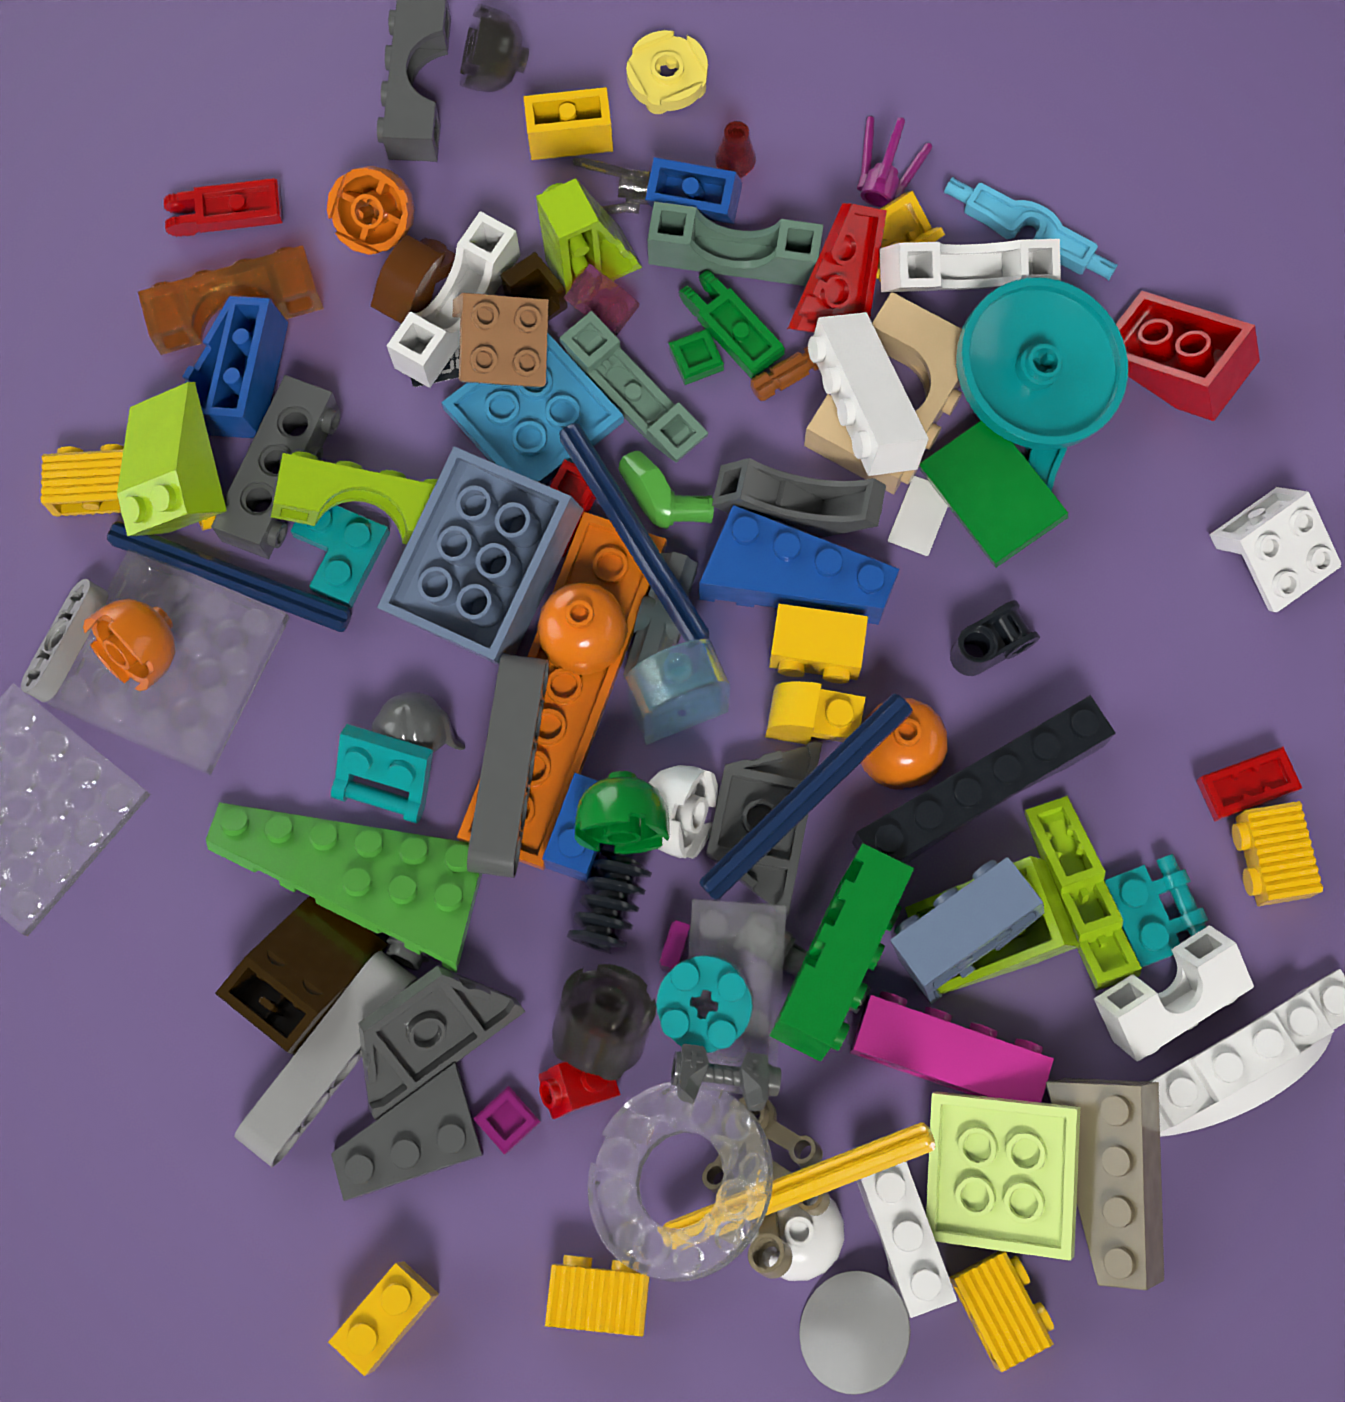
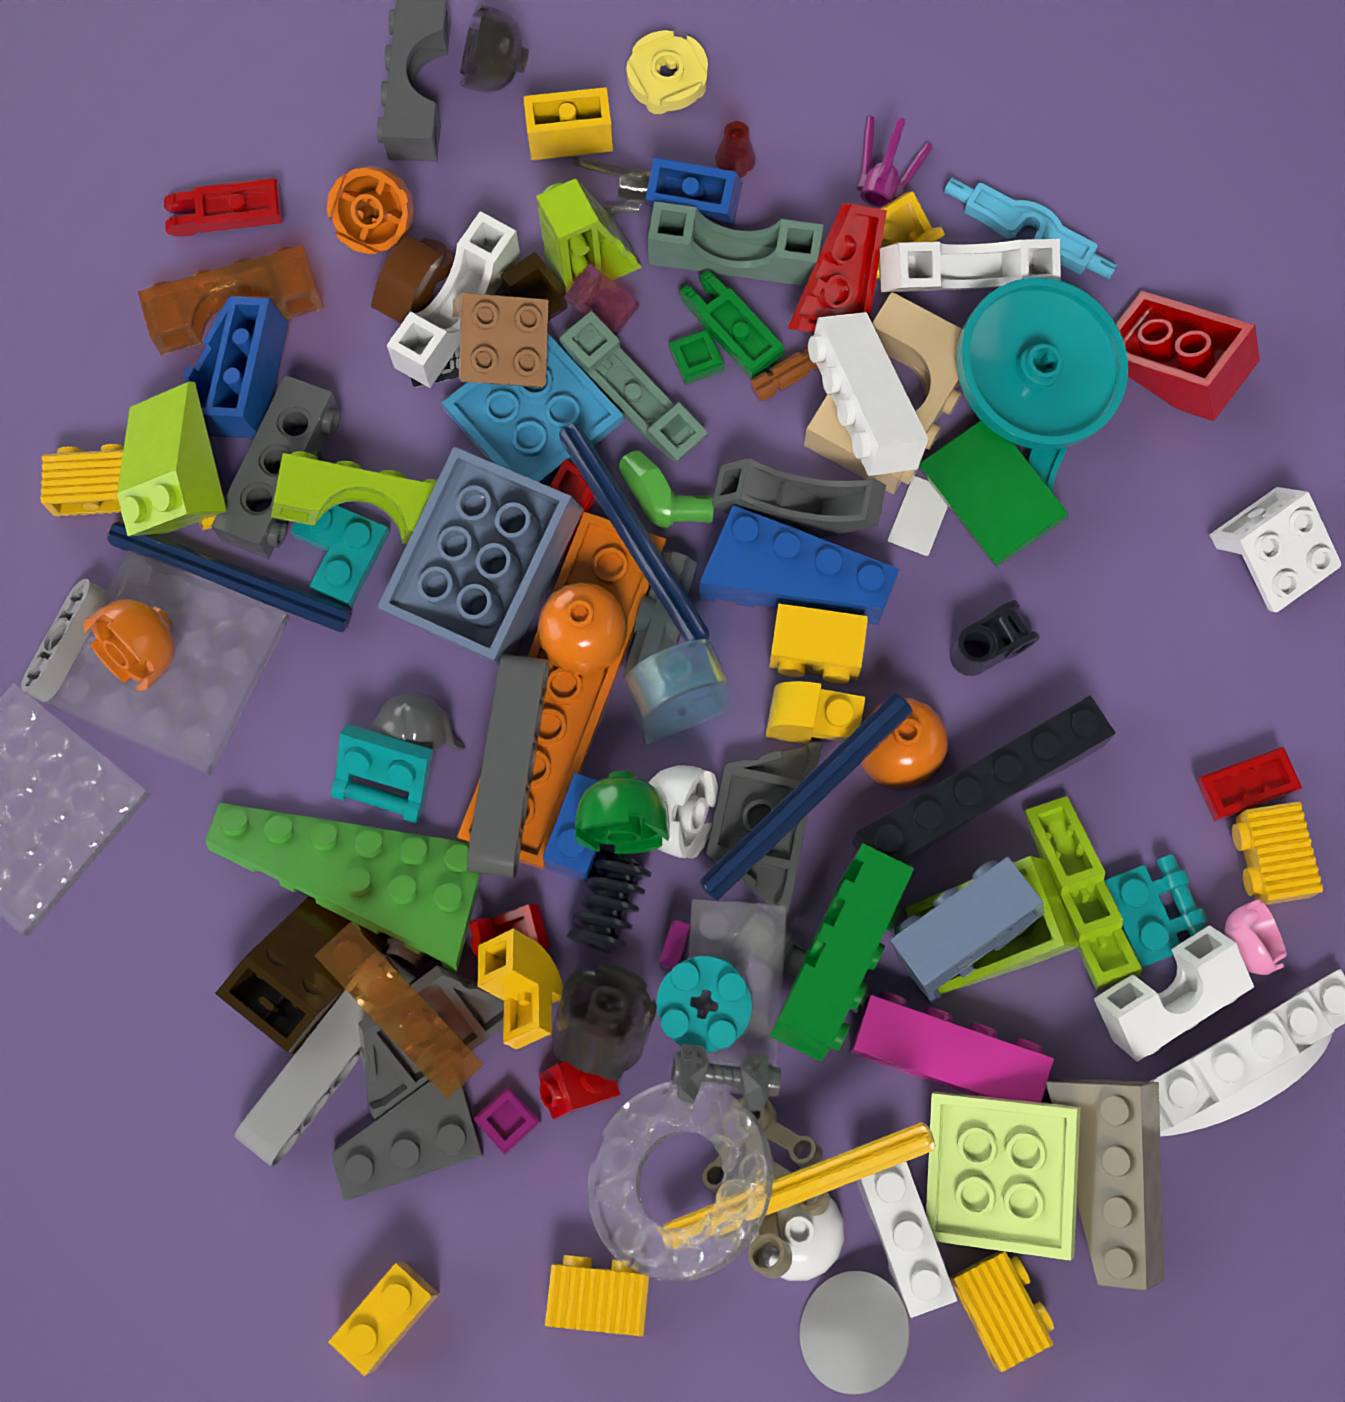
(399, 1009): none -> clear orange arch
(523, 919): none -> red bracket
(526, 981): none -> yellow brick
(1256, 937): none -> bright pink hair

